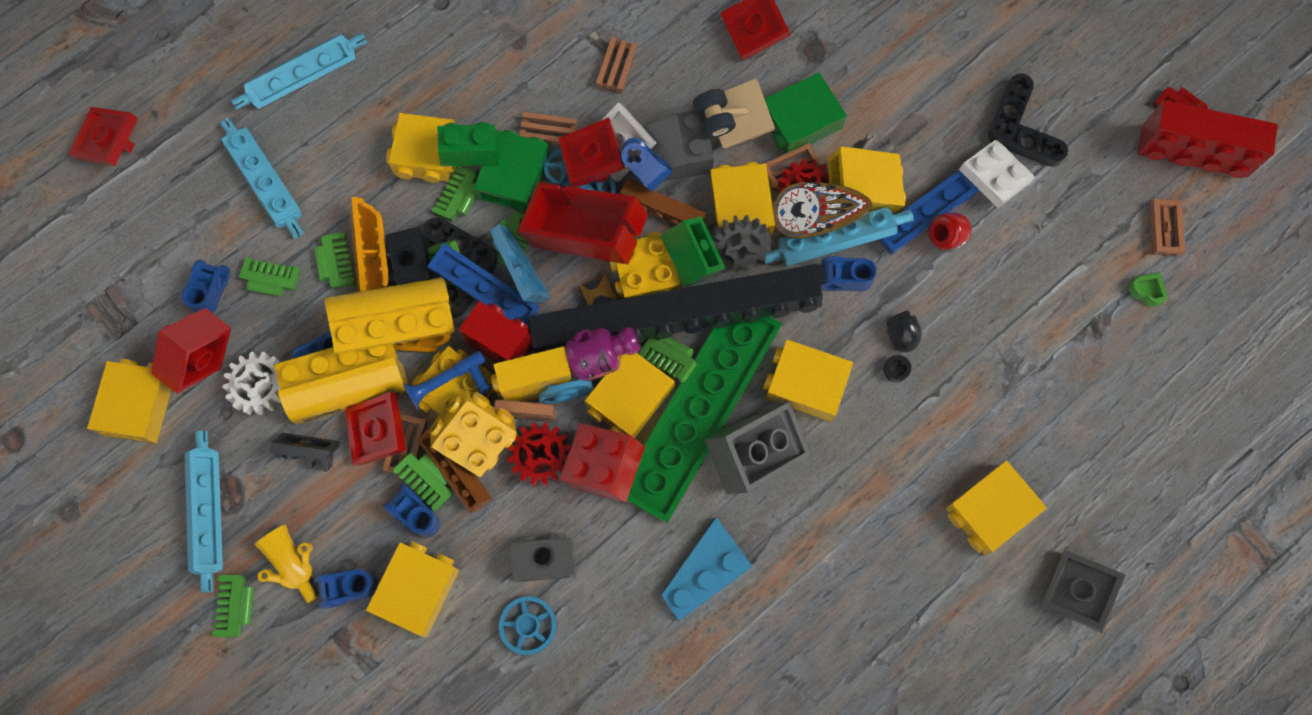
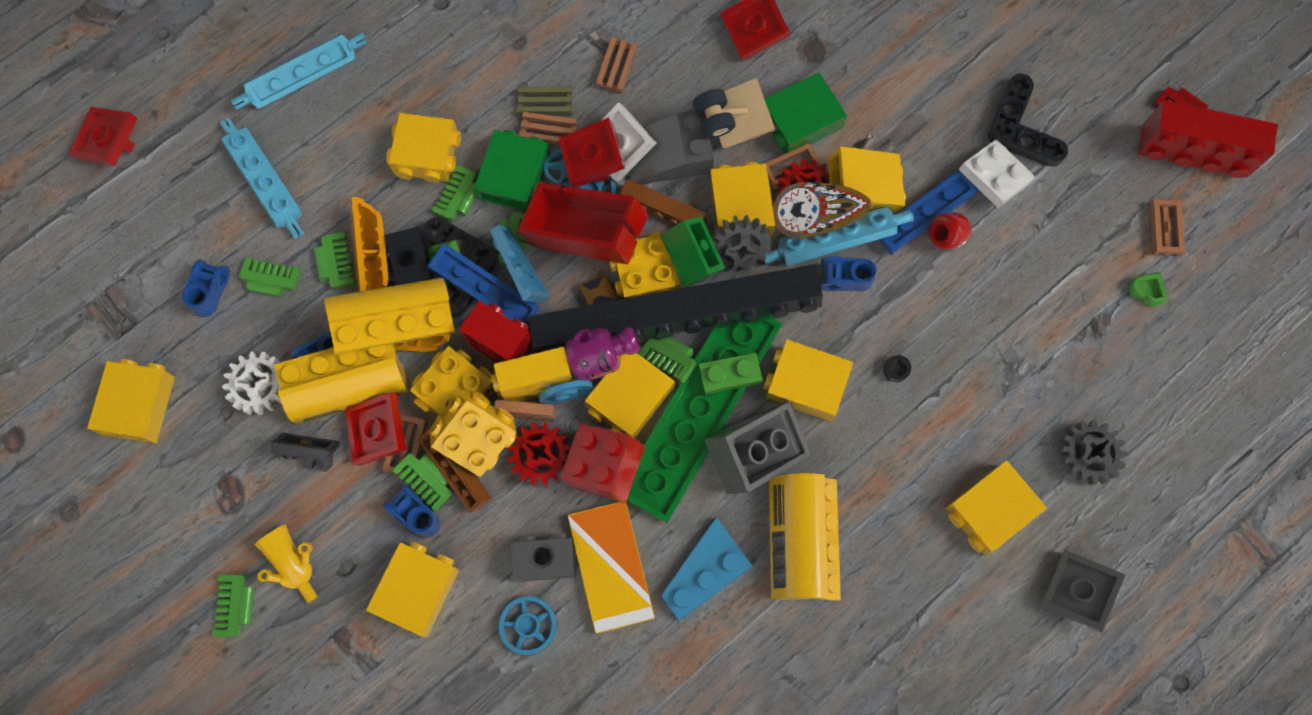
(190, 350): red brick -> none
(203, 512): medium azure plate -> none
(339, 588): blue piece -> none
(467, 144): green brick -> none
(469, 364): blue piece -> none
(545, 96): none -> olive tile
(611, 567): none -> tile
(648, 166): blue piece -> none
(730, 373): none -> bright green plate
(804, 537): none -> yellow brick
(904, 331): black piece -> none
(1105, 458): none -> dark grey gear

